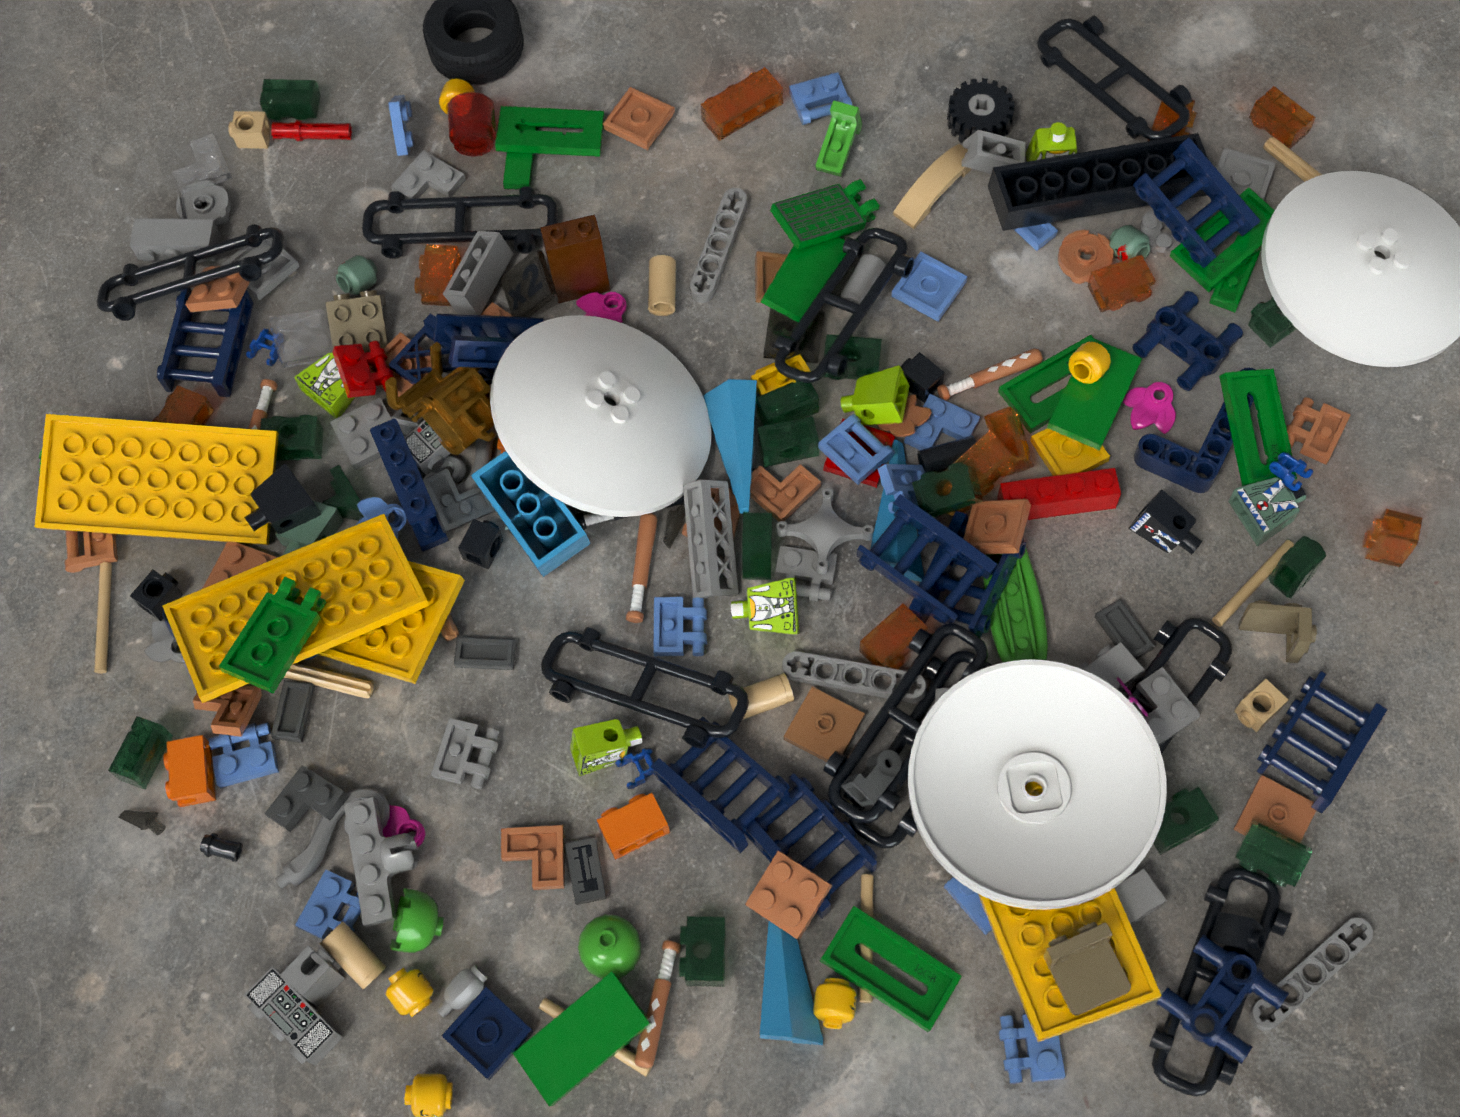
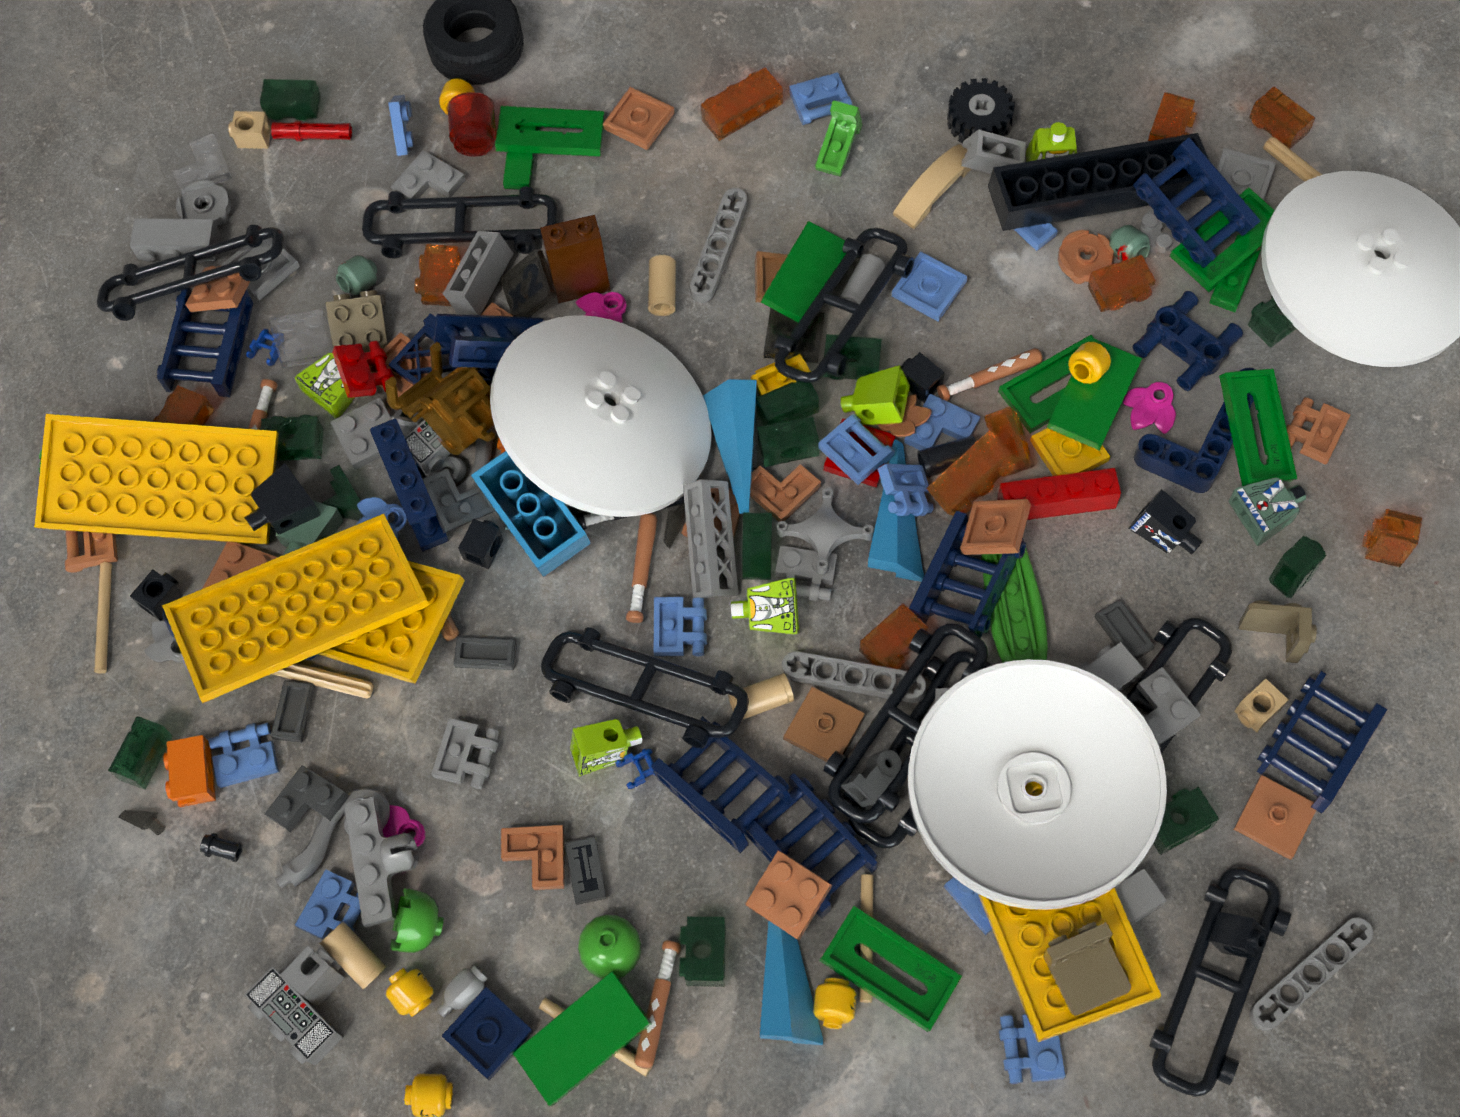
(232, 709): nougat plate -> none
(273, 636): green tile -> none
(633, 825): orange brick -> none
(824, 214): green tile -> none
(929, 531): dark blue fence -> none
(964, 490): clear green brick -> none
(1090, 31): black bar -> none
(1131, 698): magenta piece -> none
(1222, 998): dark blue piece -> none
(1251, 585): tan bar -> none
(1273, 854): clear green brick -> none
(1284, 468): blue piece -> none

